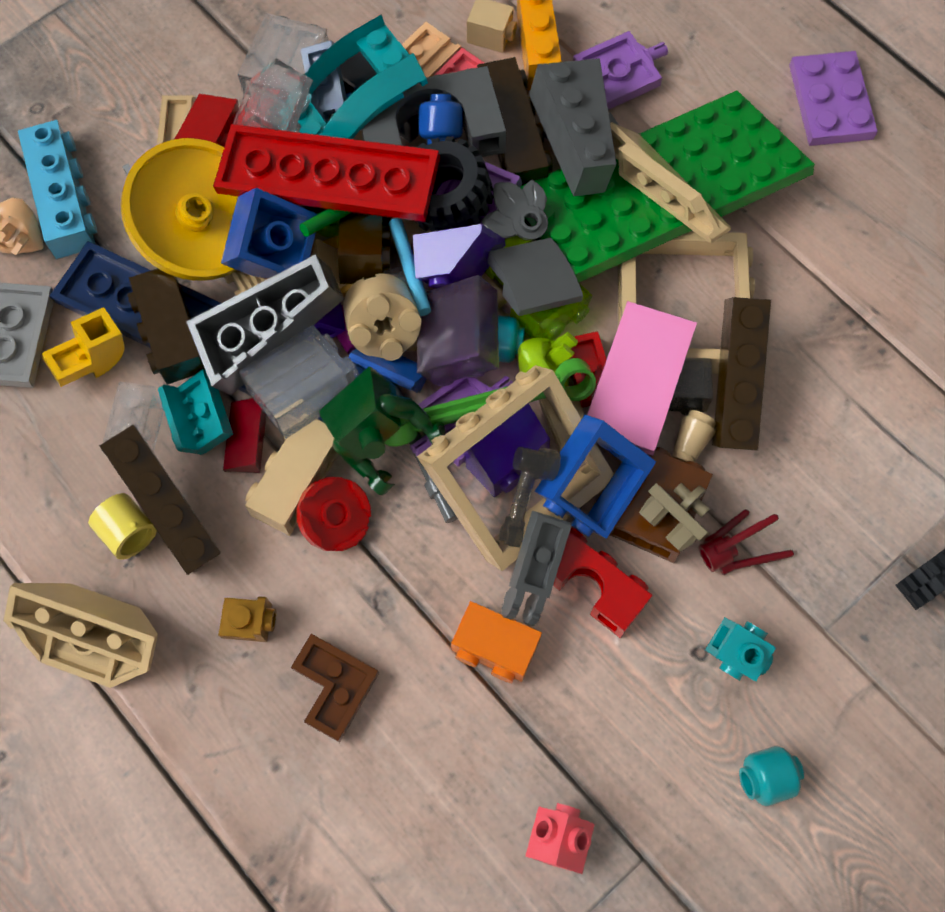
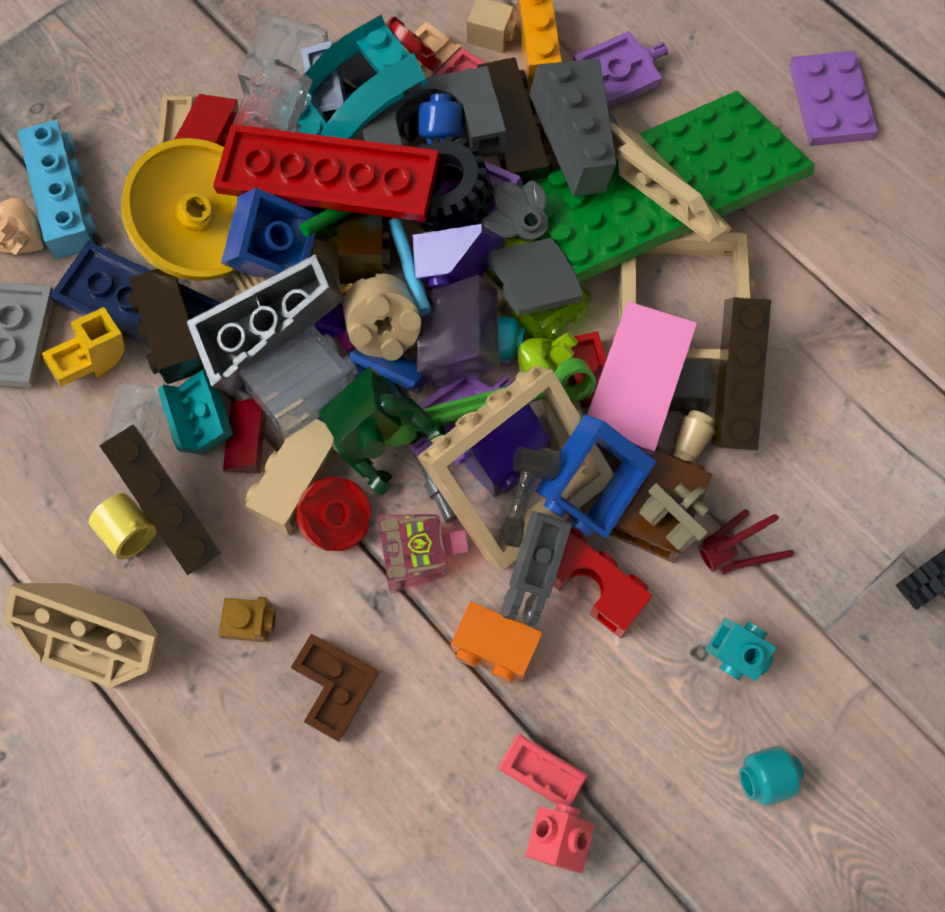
(413, 44): none -> red tile
(417, 549): none -> clear pink torso
(542, 771): none -> coral plate

